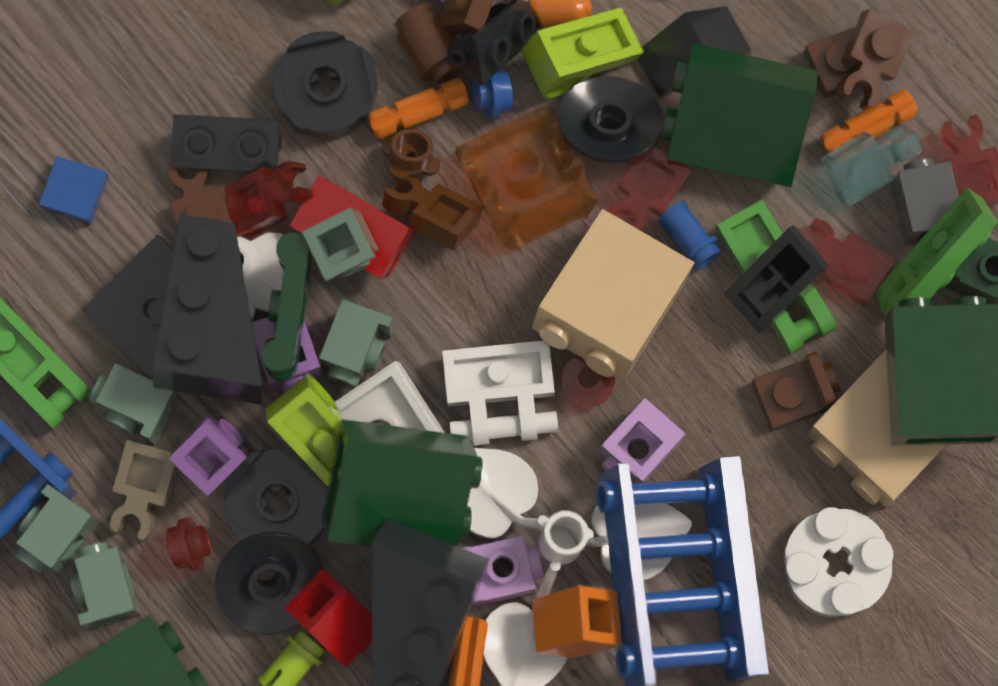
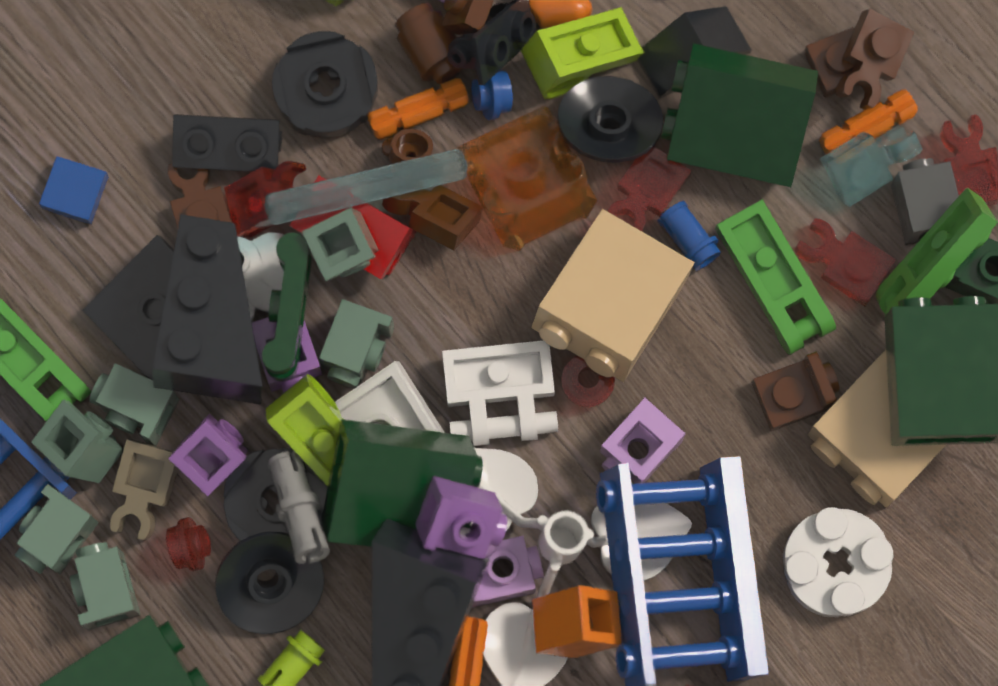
(78, 443): none -> sand green brick
(298, 507): none -> light grey pin
(332, 617): red brick -> none
(365, 186): none -> clear light blue axle
(454, 504): none -> medium lavender brick
(777, 279): black slope -> none

